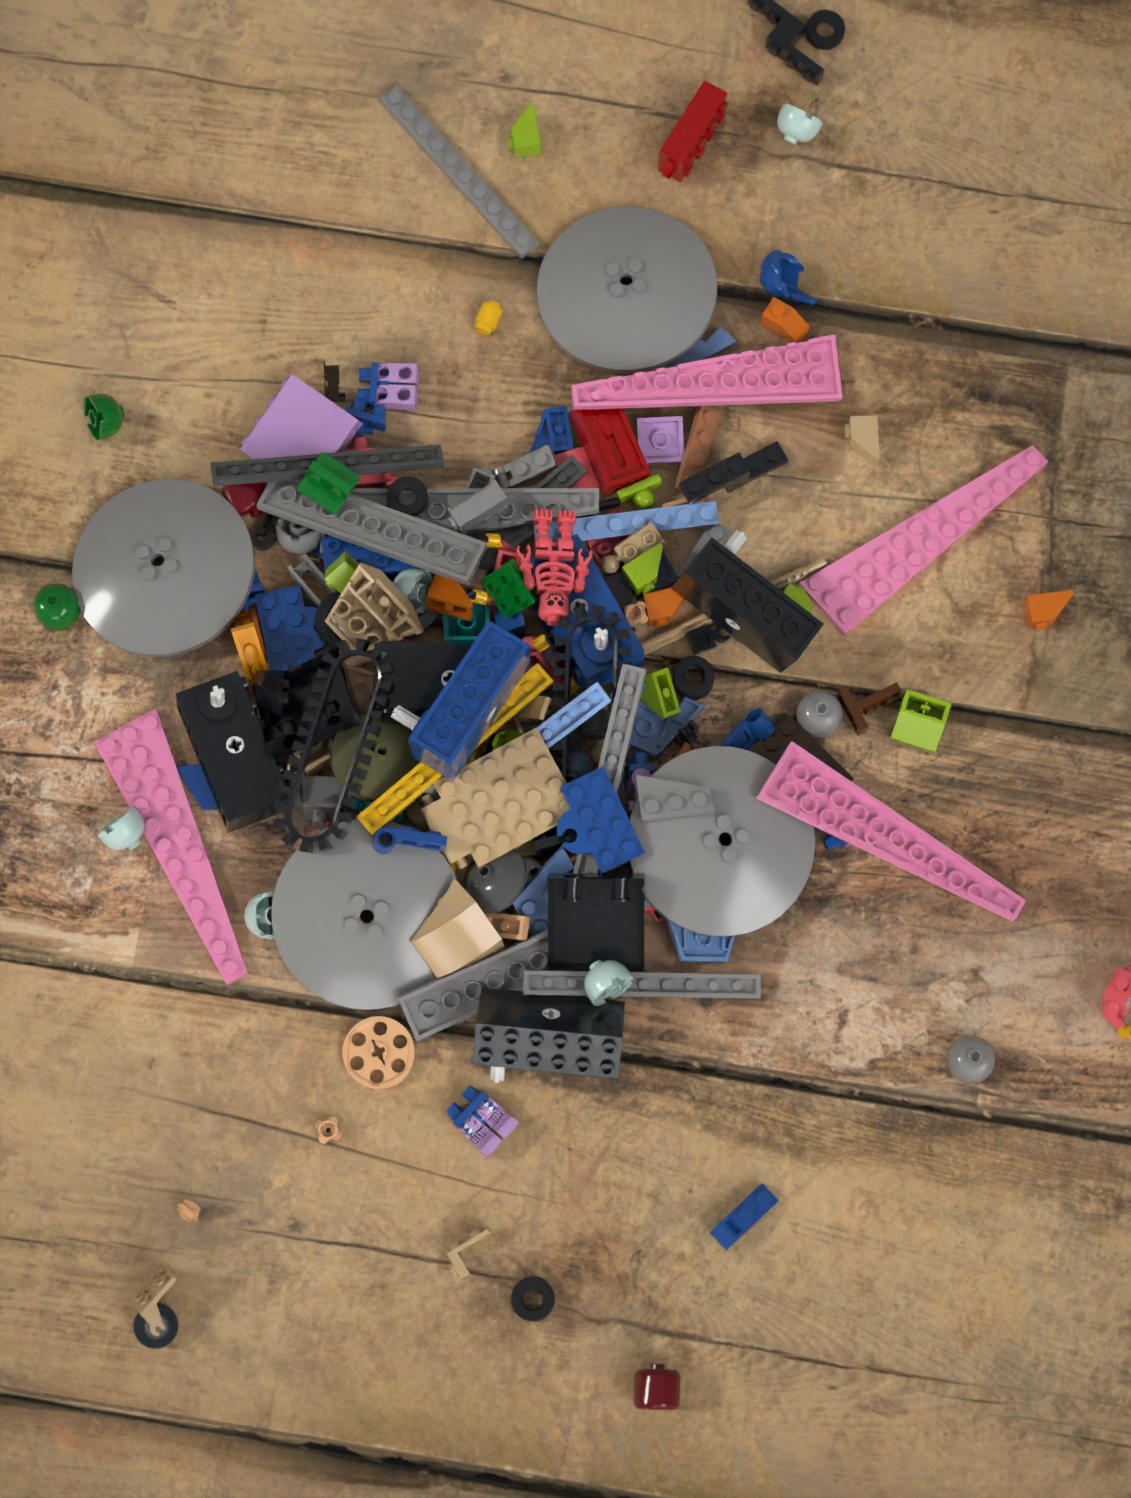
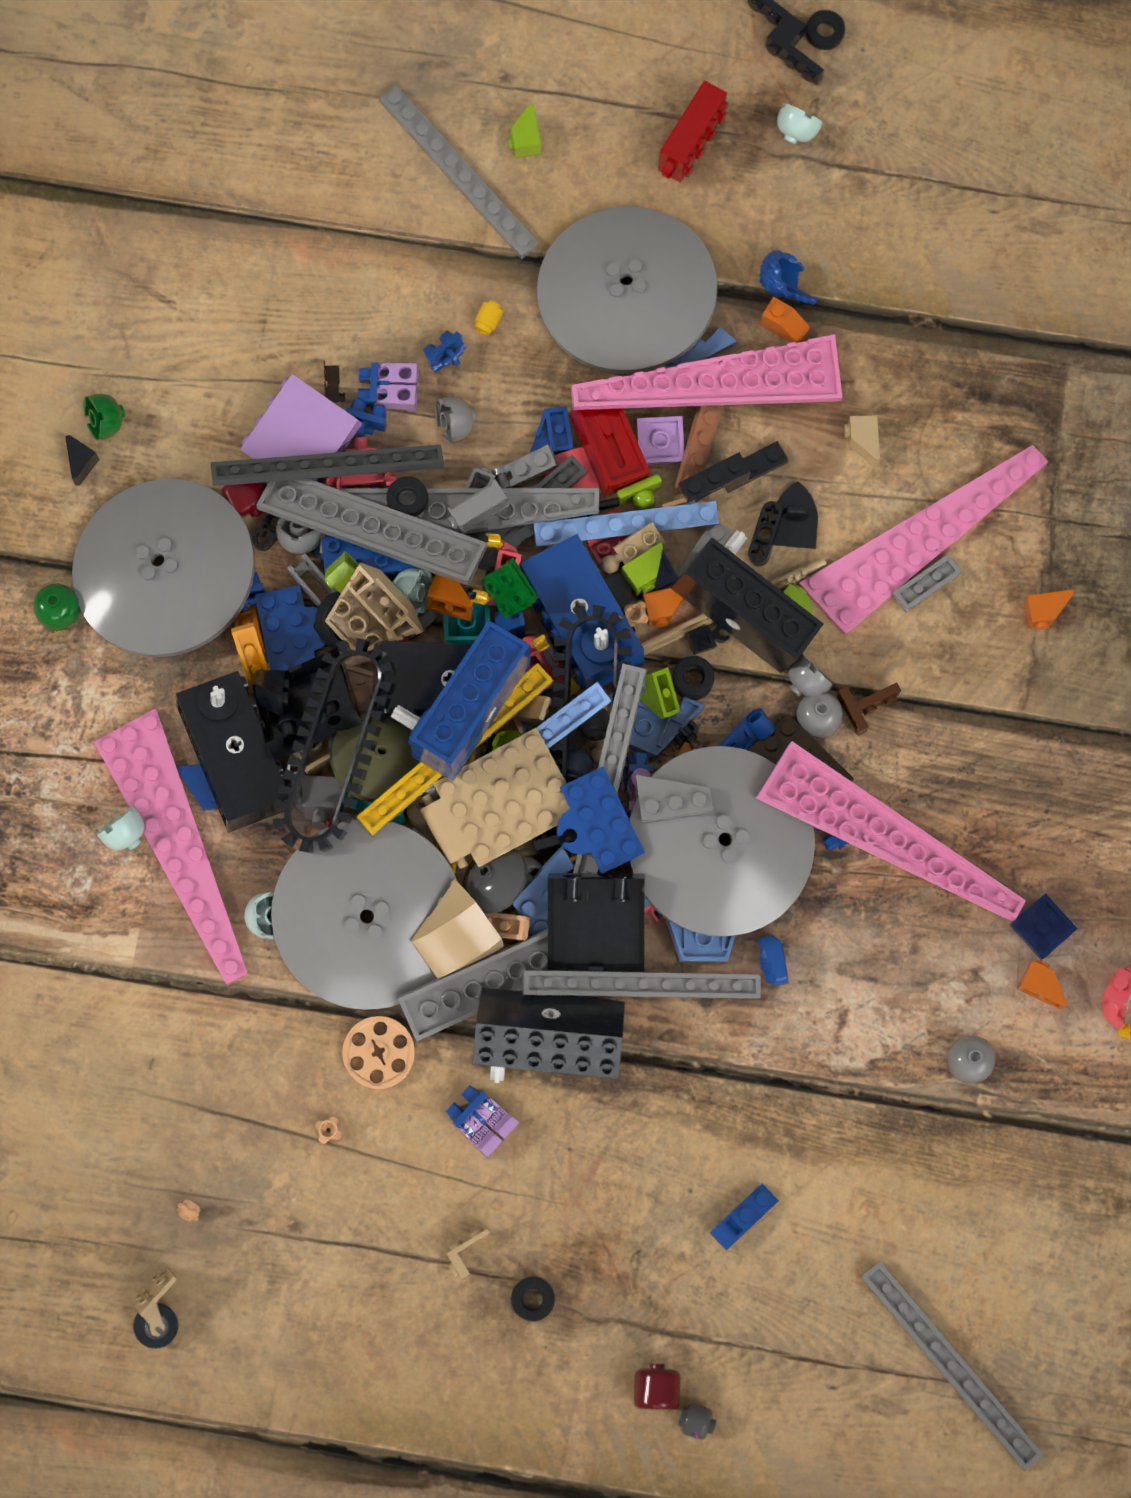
(81, 459): none -> black slope
(328, 483): green bracket -> none
(409, 836): blue plate -> none
(445, 353): none -> blue hips
(455, 418): none -> light grey cylinder
(558, 582): coral piece -> none
(606, 980): light aqua cylinder -> none
(697, 1421): none -> dark grey head
(764, 516): none -> black beam
(773, 960): none -> blue piece
(799, 518): none -> black shield
(808, 678): none -> light grey cylinder
(920, 720): lime slope -> none
(927, 583): none -> light grey plate
(952, 1366): none -> light grey plate
(1042, 984): none -> orange slope
(1043, 926): none -> clear blue plate

